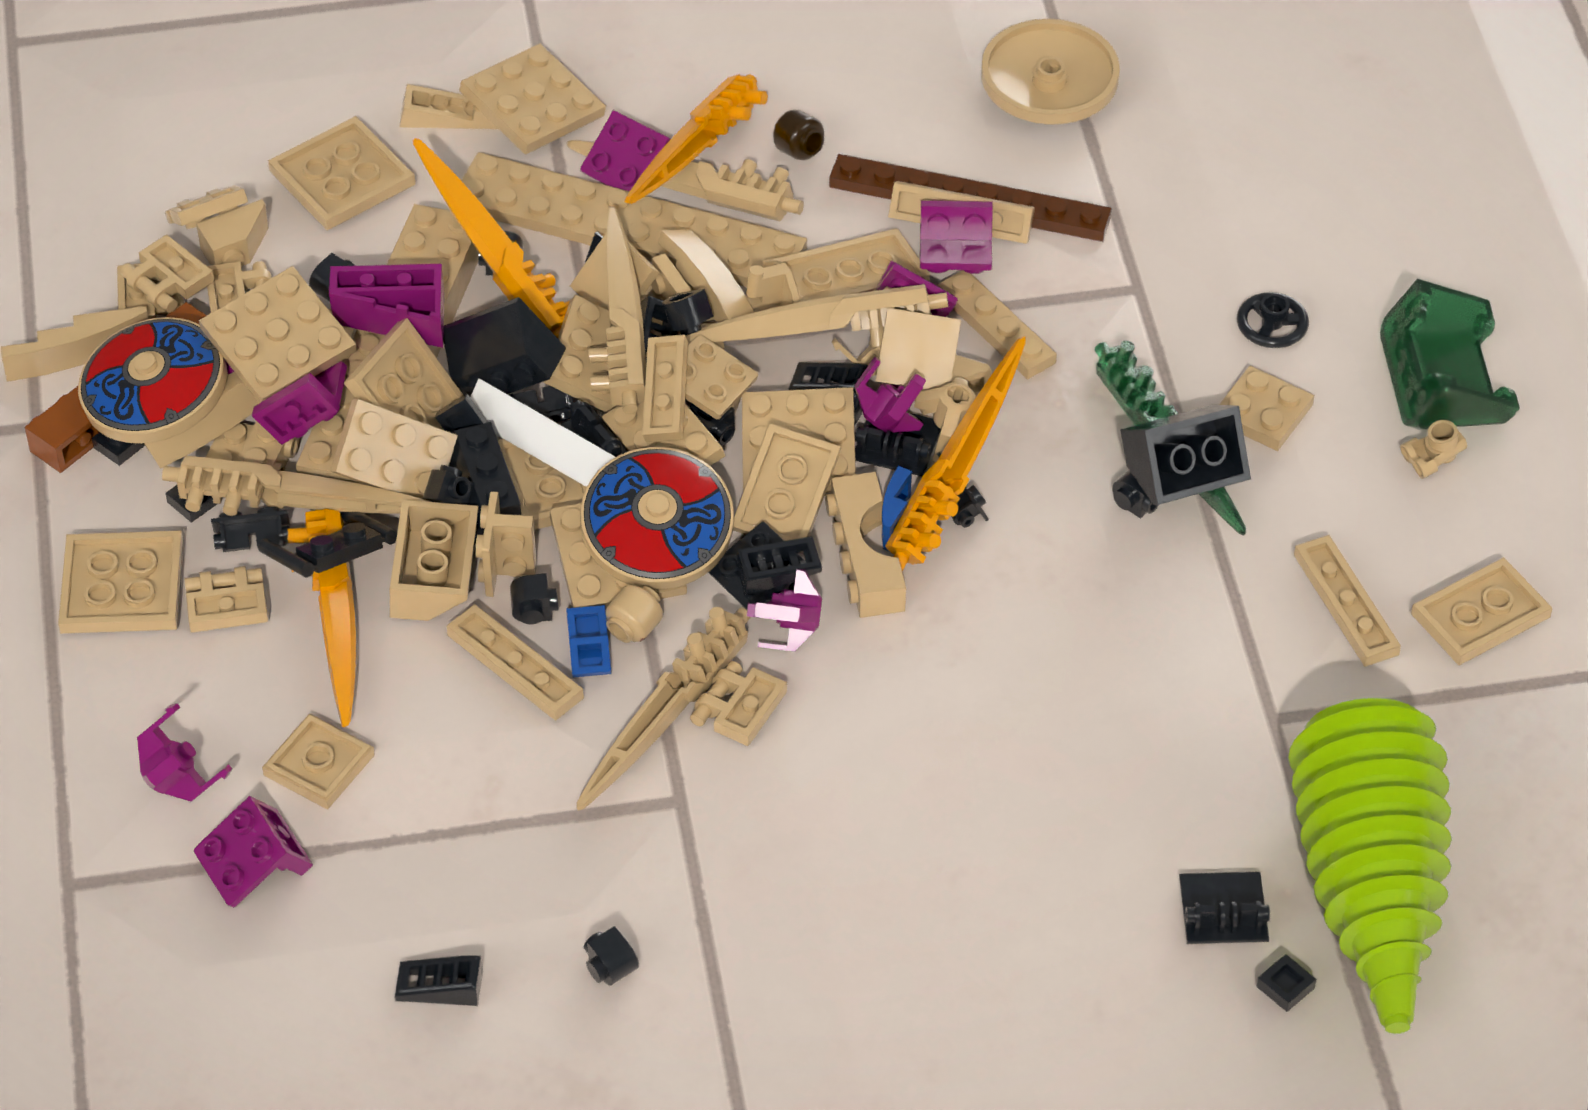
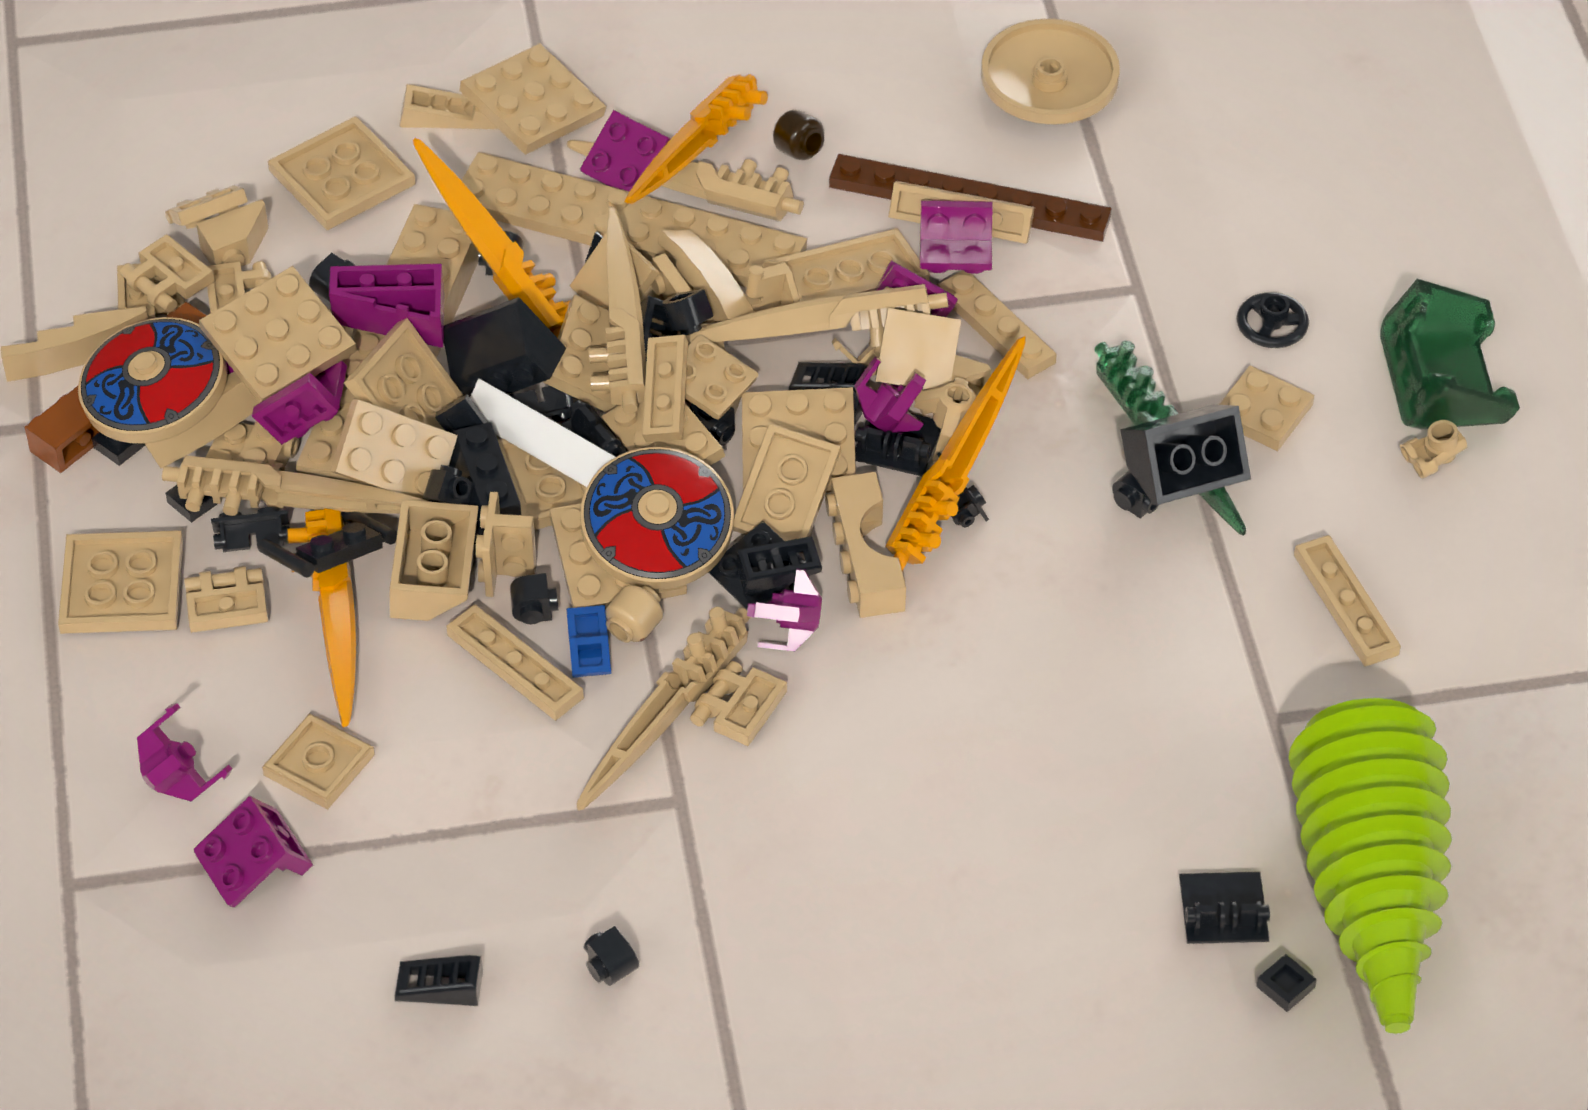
(895, 502): blue slope -> none
(1481, 611): tan plate -> none

